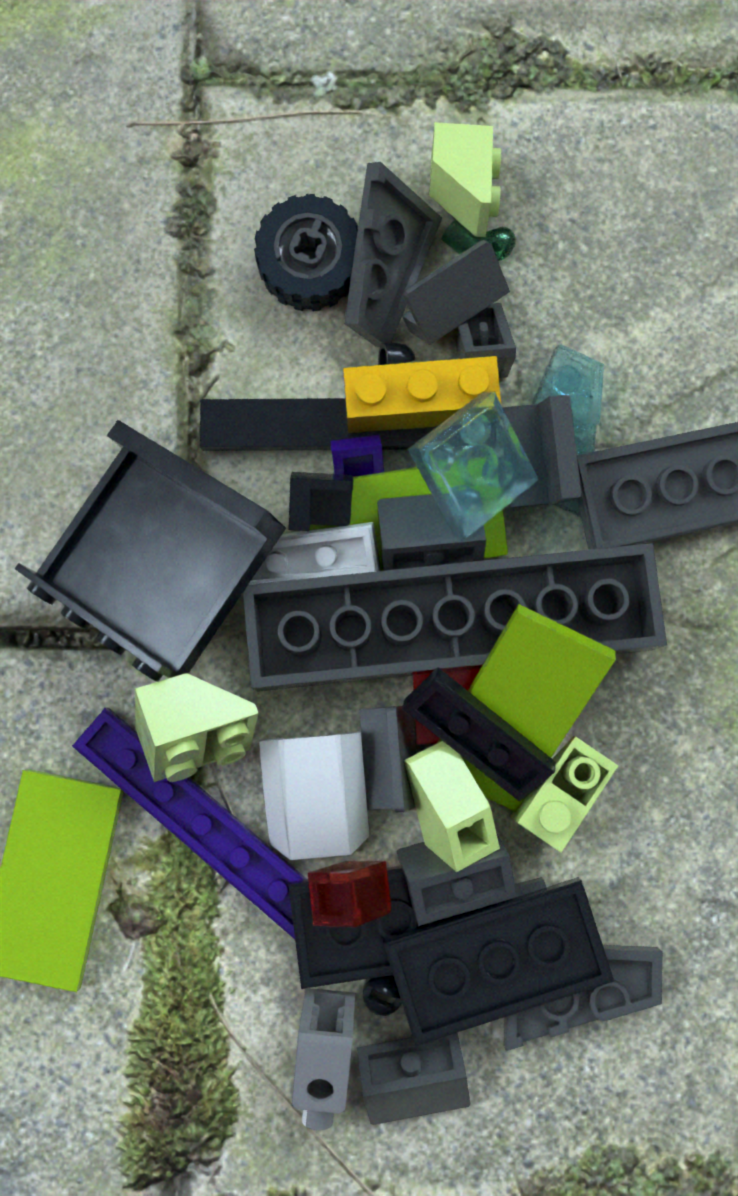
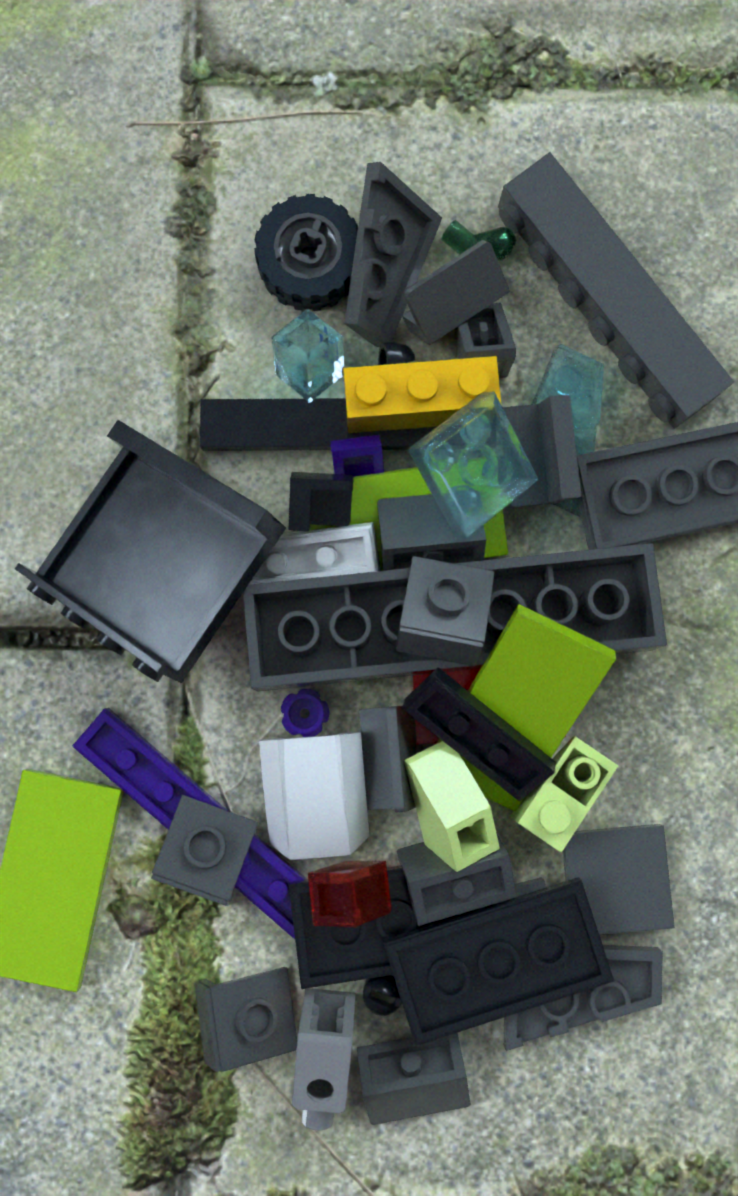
(191, 725): yellowish green slope -> none
(204, 850): none -> dark grey piece
(246, 1019): none -> dark grey piece
(308, 355): none -> clear light blue brick
(313, 723): none -> dark purple plate
(445, 611): none -> dark grey piece
(463, 174): yellowish green slope -> none
(612, 291): none -> dark grey brick
(623, 877): none -> dark grey tile

